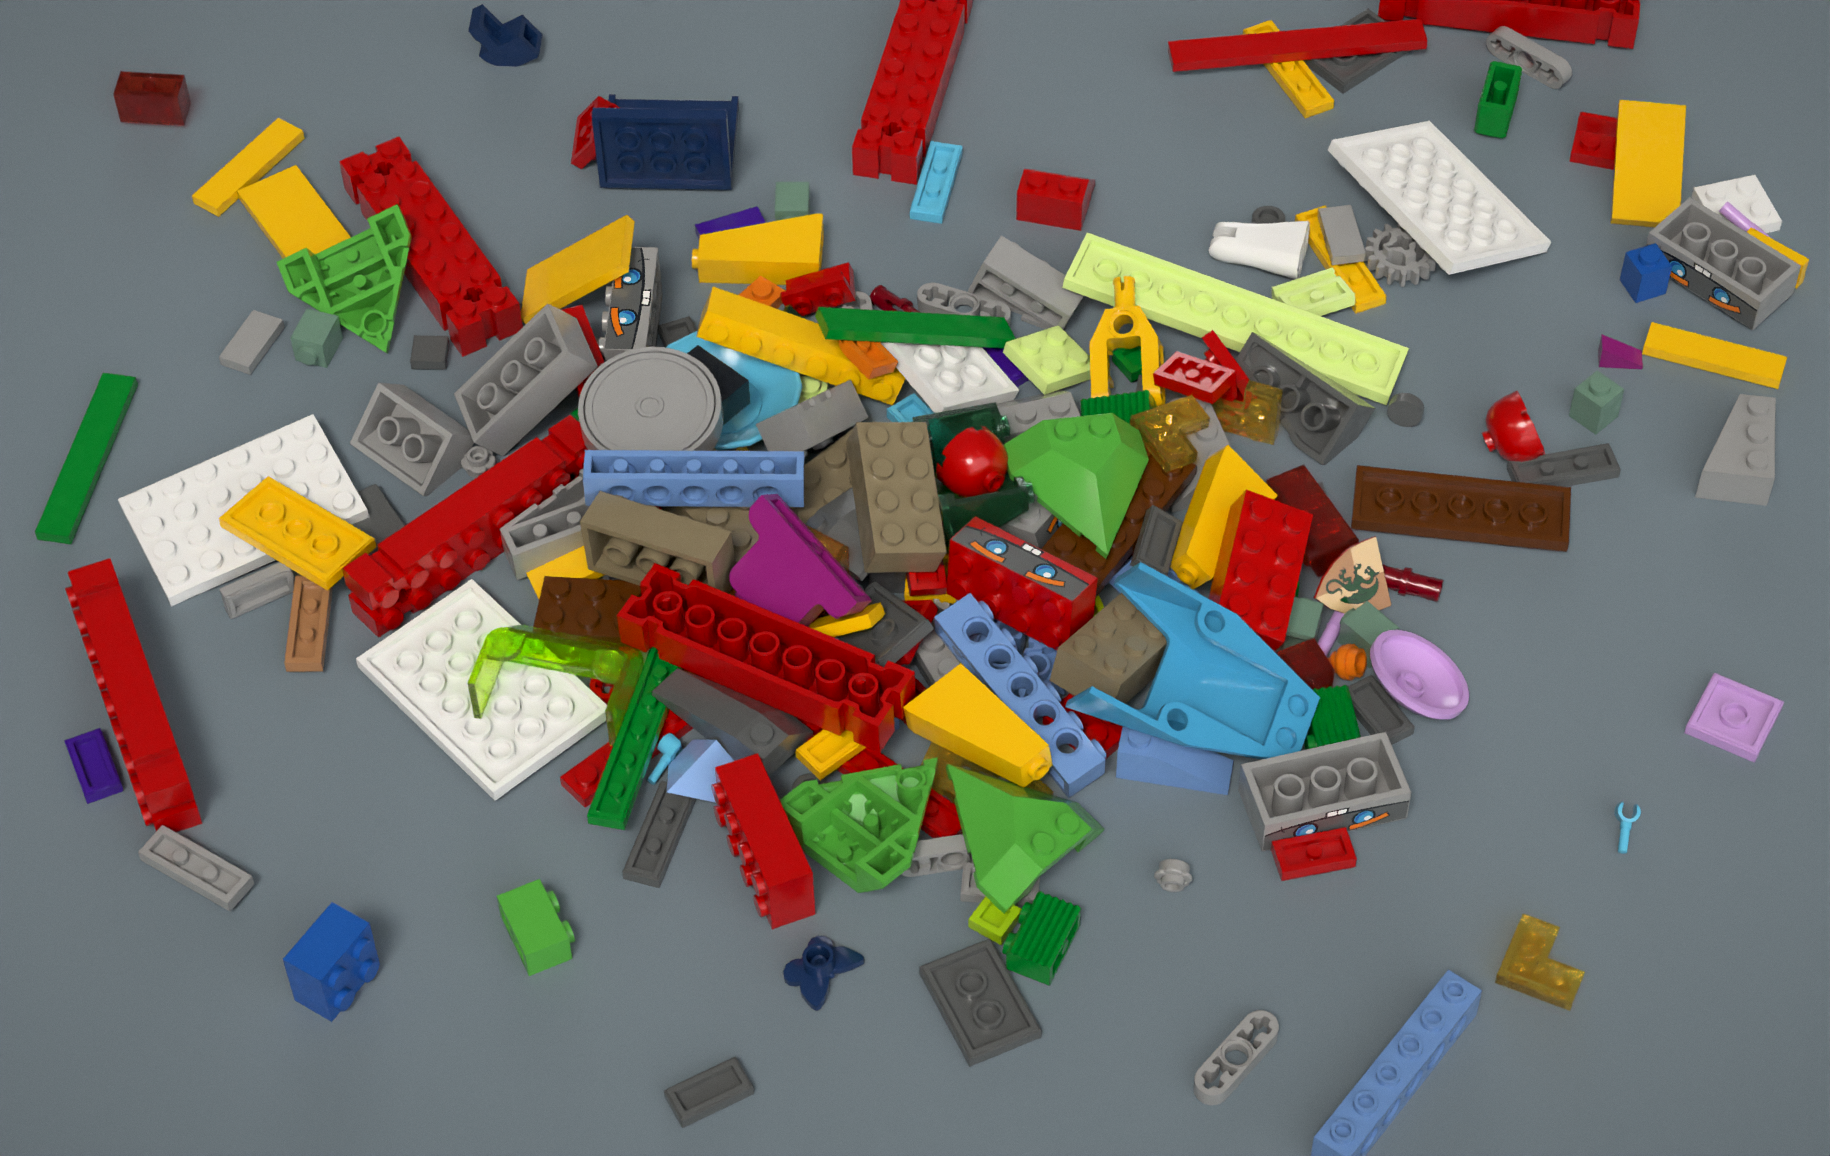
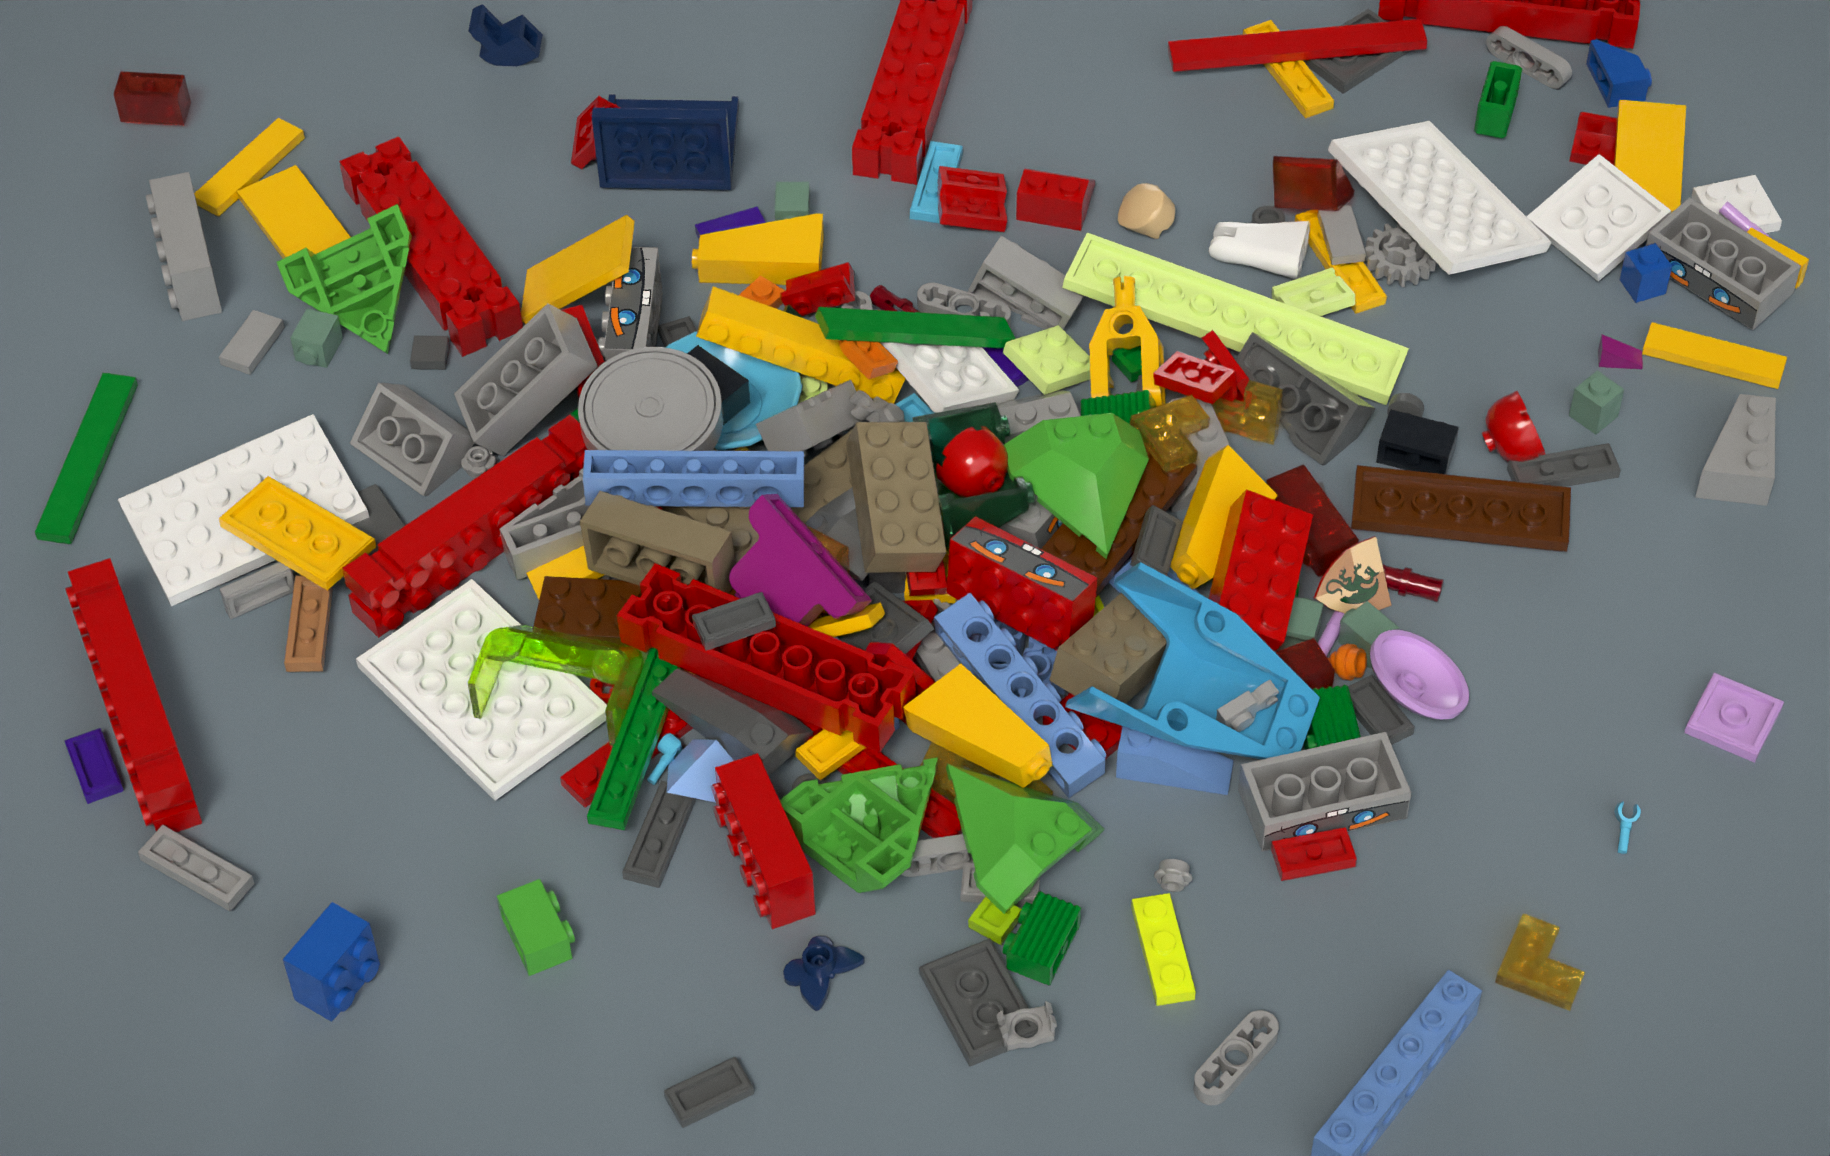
(183, 247): none -> light grey brick
(733, 621): none -> dark grey tile
(875, 410): none -> light grey plate
(888, 651): none -> red tile
(971, 199): none -> red slope
(1040, 1016): none -> light grey piece
(1146, 210): none -> tan hair
(1163, 949): none -> neon yellow plate
(1242, 710): none -> light grey plate
(1310, 183): none -> clear red slope
(1417, 443): none -> black brick
(1598, 217): none -> white plate
(1617, 73): none -> blue slope

